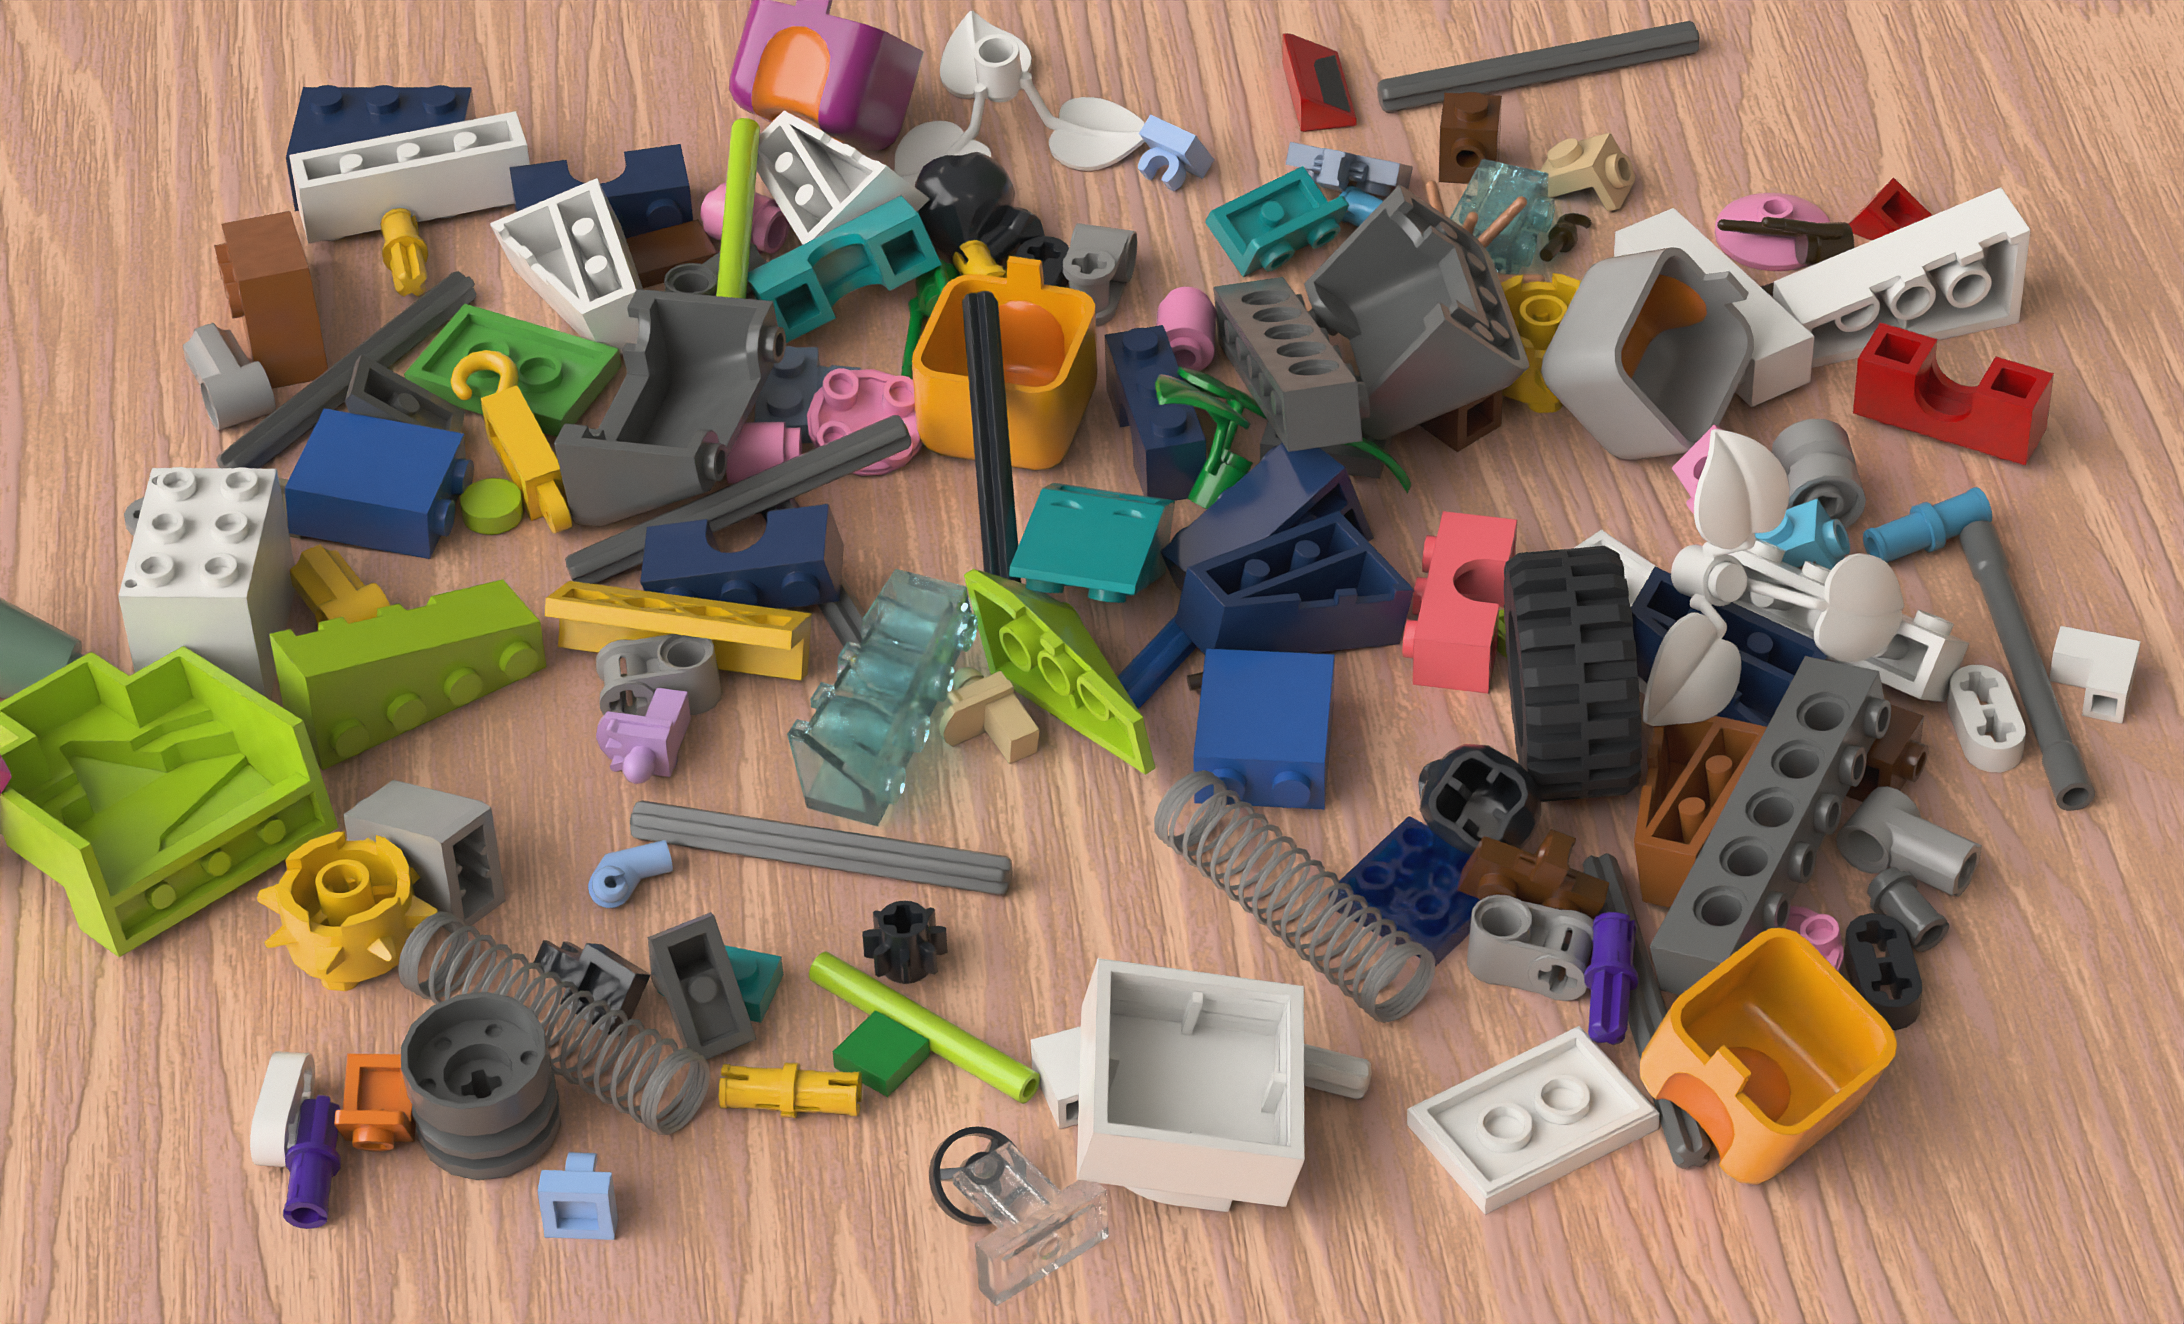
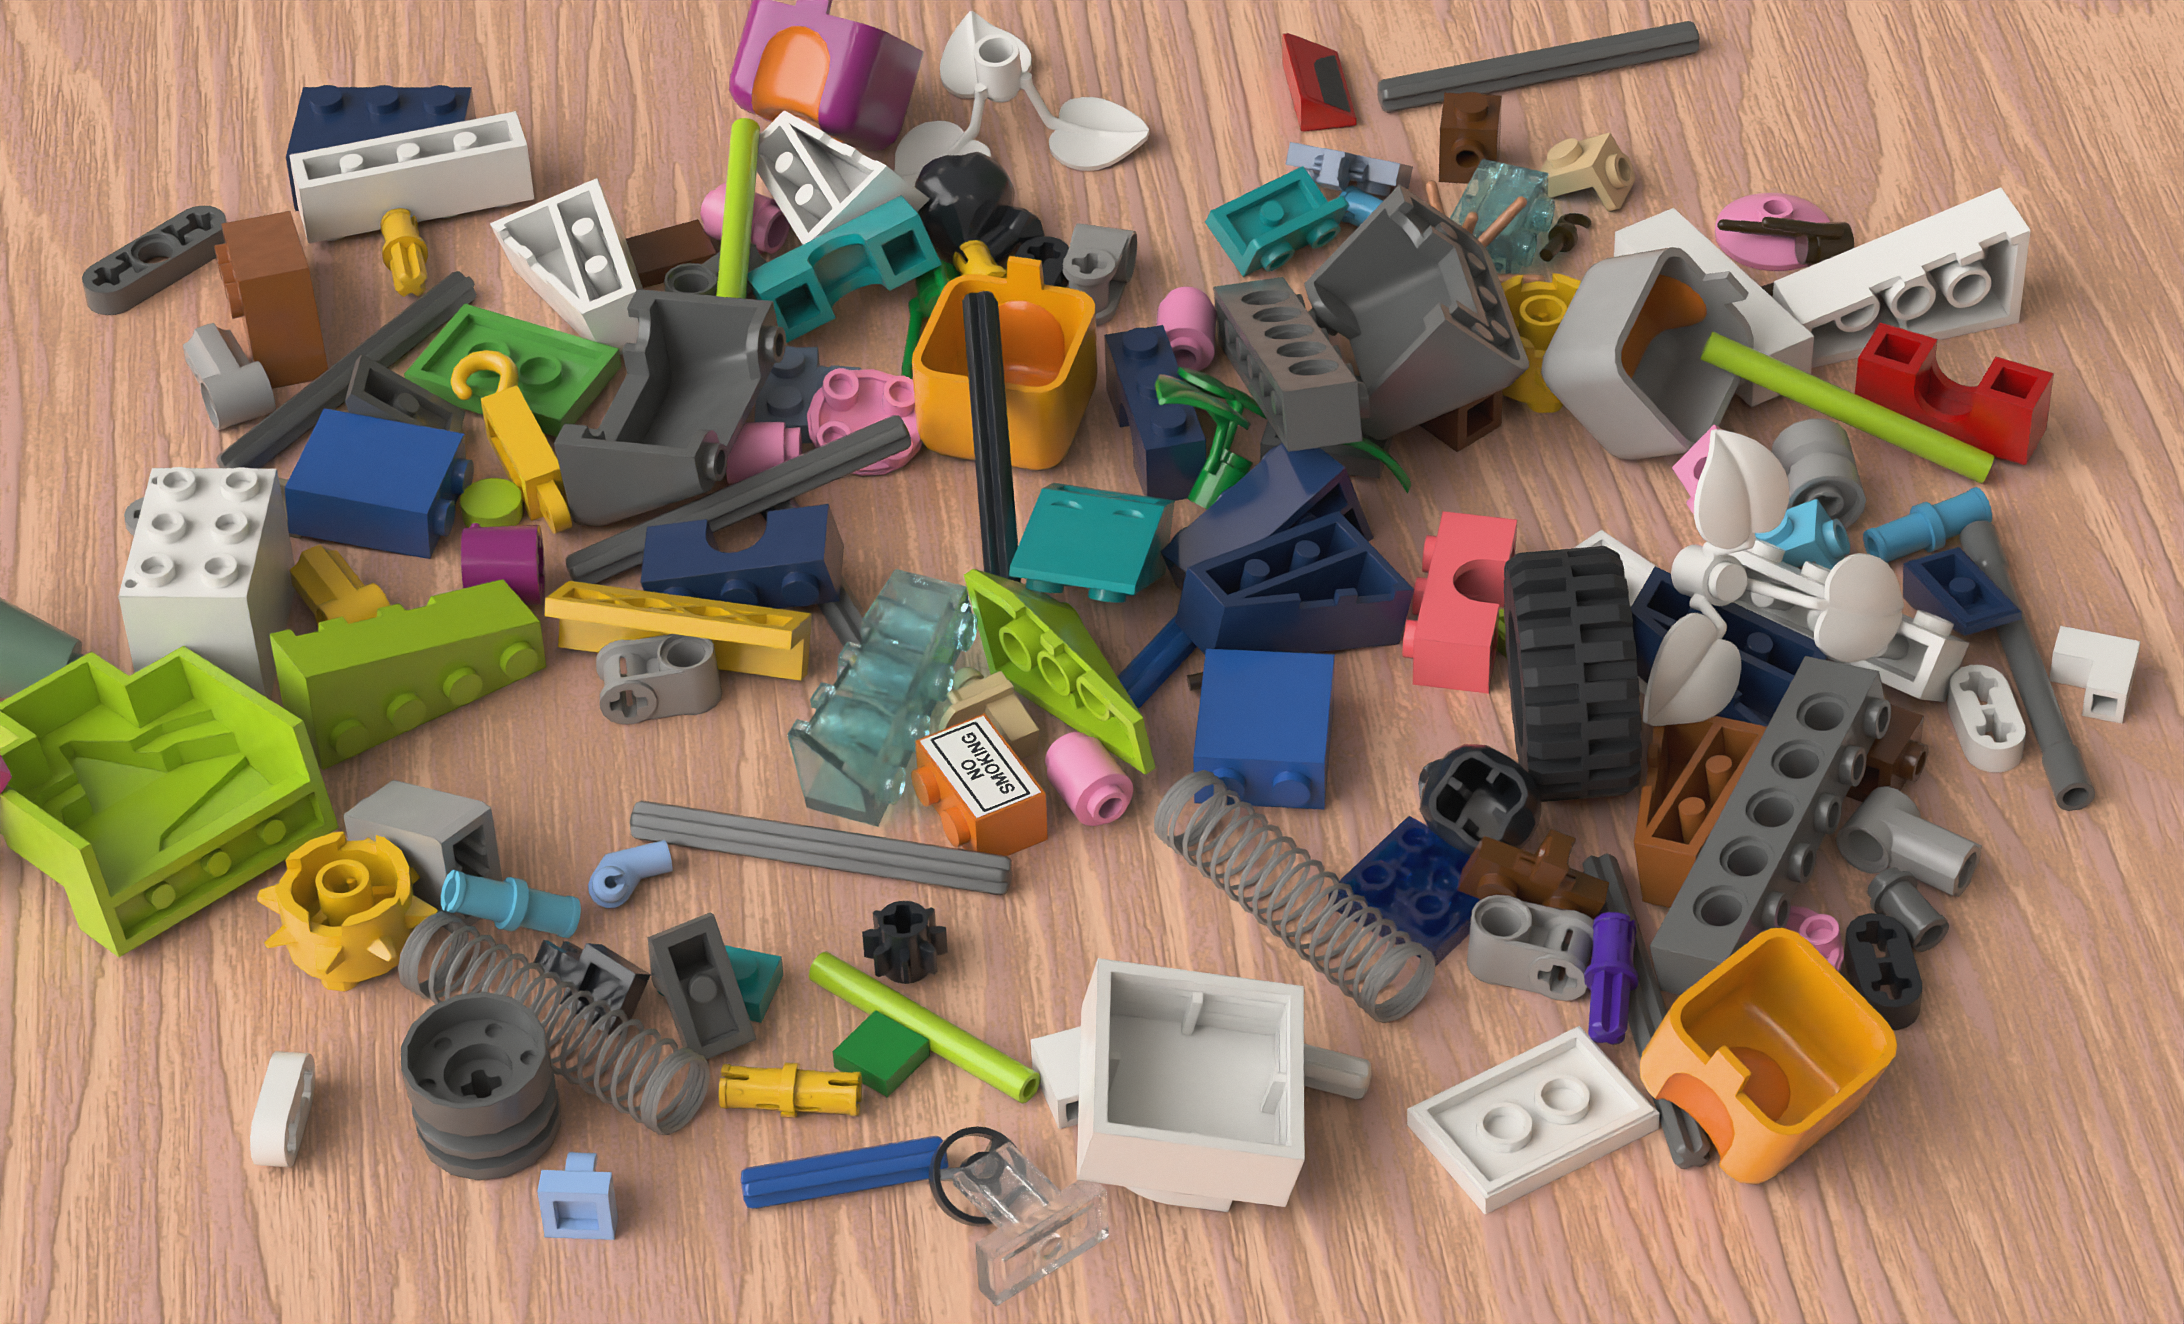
(125, 280): none -> dark grey beam
(312, 1164): dark purple axle -> none
(375, 1103): orange bracket -> none
(505, 554): none -> magenta piece
(510, 904): none -> medium azure pin
(645, 197): dark blue arch -> none
(649, 742): lavender piece -> none
(839, 1172): none -> blue axle
(980, 789): none -> brick
(1088, 778): none -> bright pink brick
(1174, 148): light blue tile -> none
(1847, 407): none -> lime piece
(1888, 212): red slope -> none
(1957, 591): none -> dark blue slope

